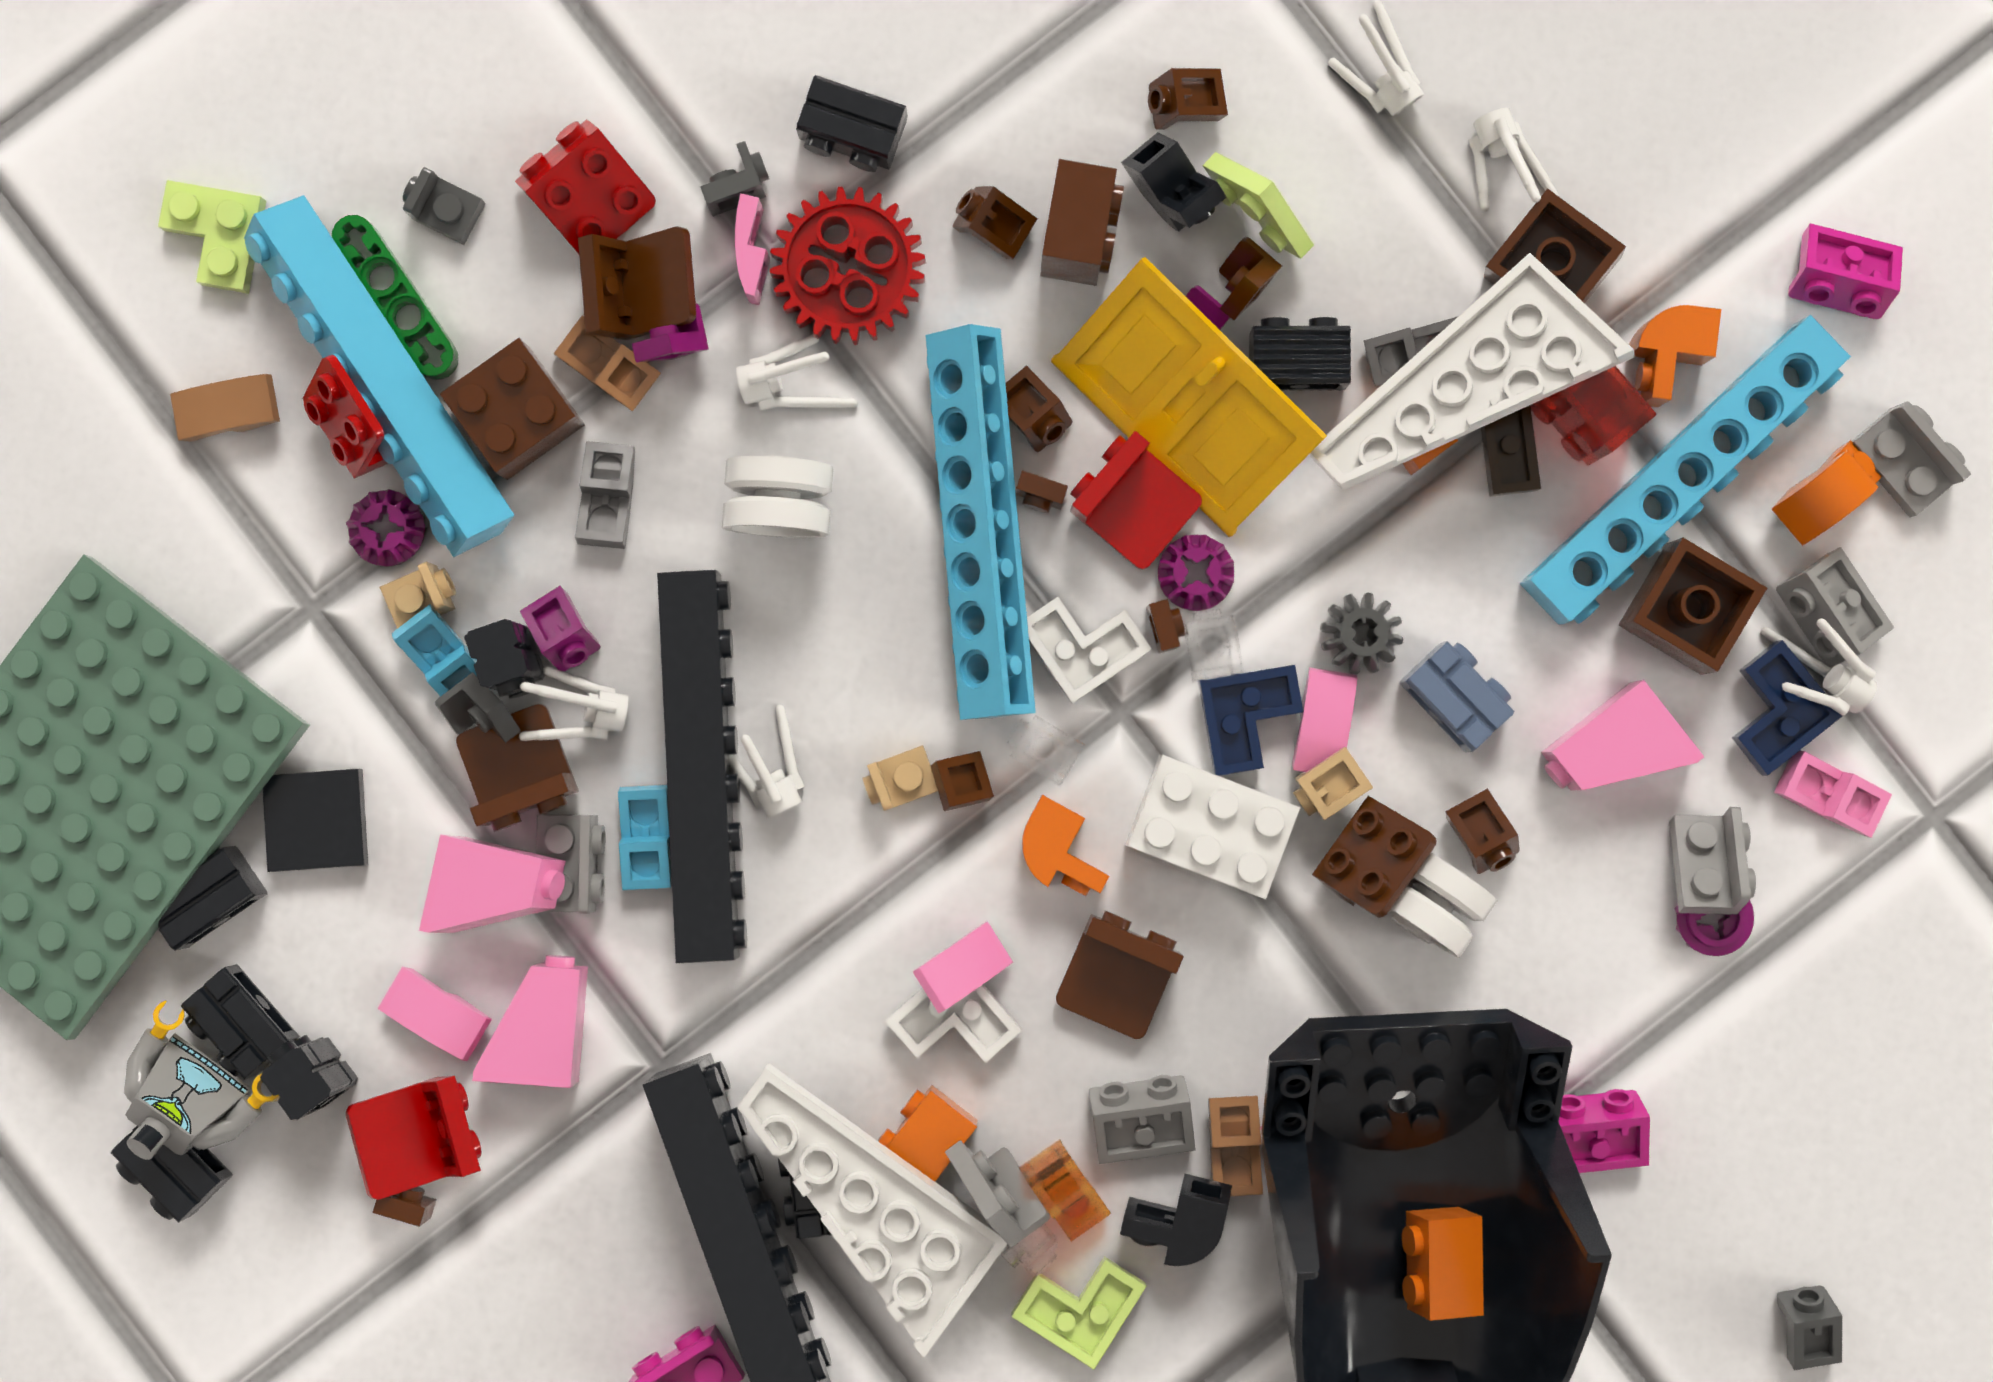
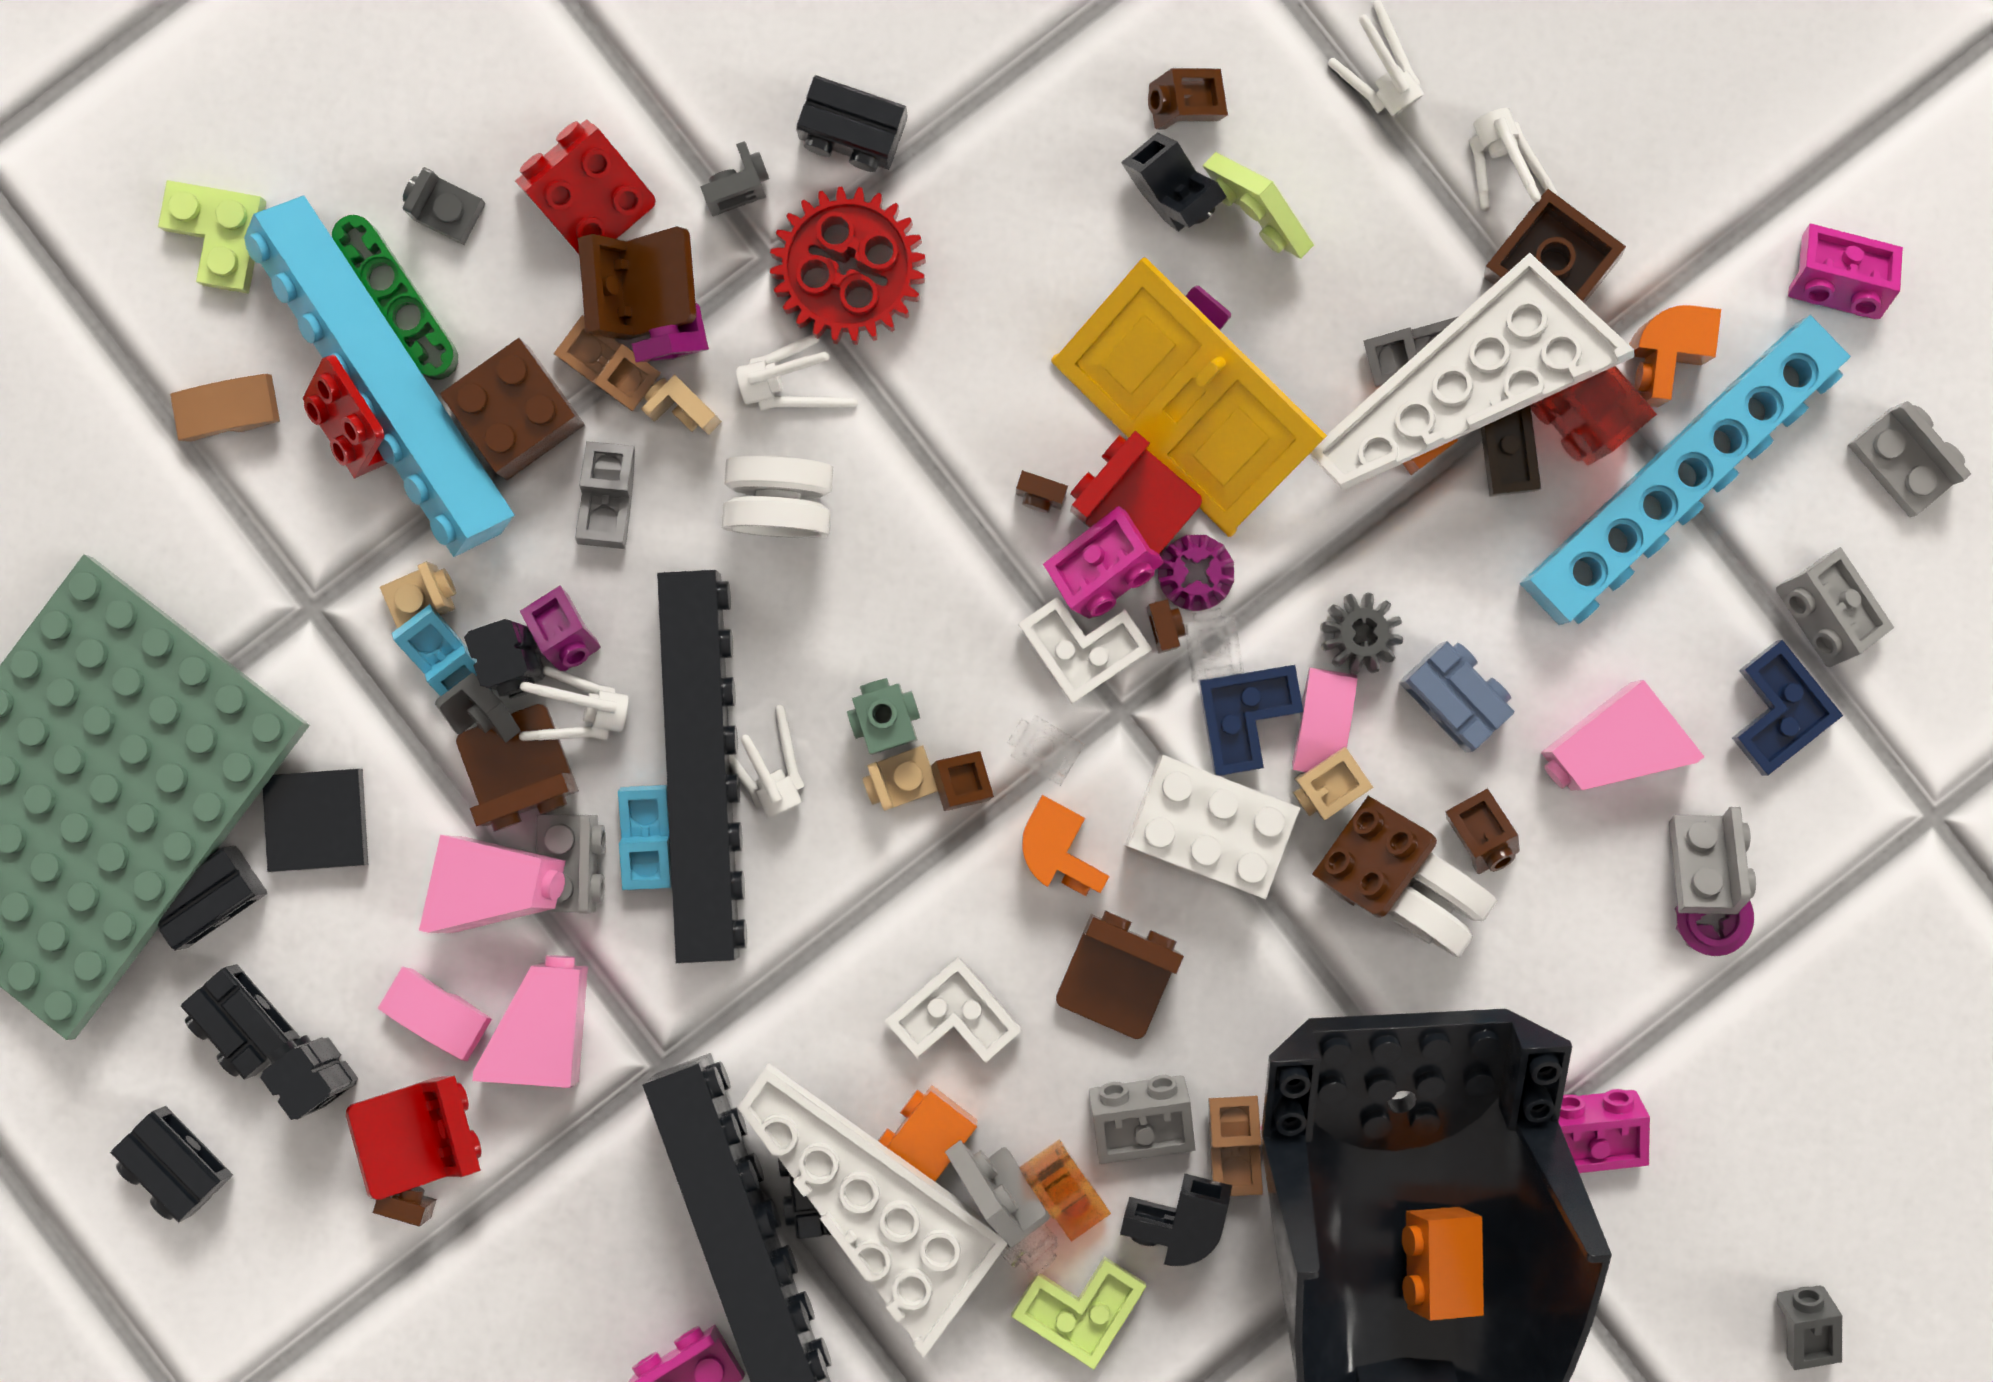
(184, 1095): light grey torso -> none
(398, 545): magenta gear -> none
(690, 408): none -> tan bracket
(751, 260): bright pink slope -> none
(897, 730): none -> sand green brick
(962, 967): bright pink slope -> none
(980, 522): medium azure brick -> none
(994, 220): reddish brown bracket -> none
(1035, 410): reddish brown bracket -> none
(1079, 213): reddish brown brick -> none
(1103, 564): none -> dark pink bracket
(1248, 273): reddish brown bracket -> none
(1302, 355): black brick -> none
(1692, 606): reddish brown brick -> none
(1828, 493): orange brick -> none
(1833, 793): bright pink slope -> none
(1847, 686): white plant -> none

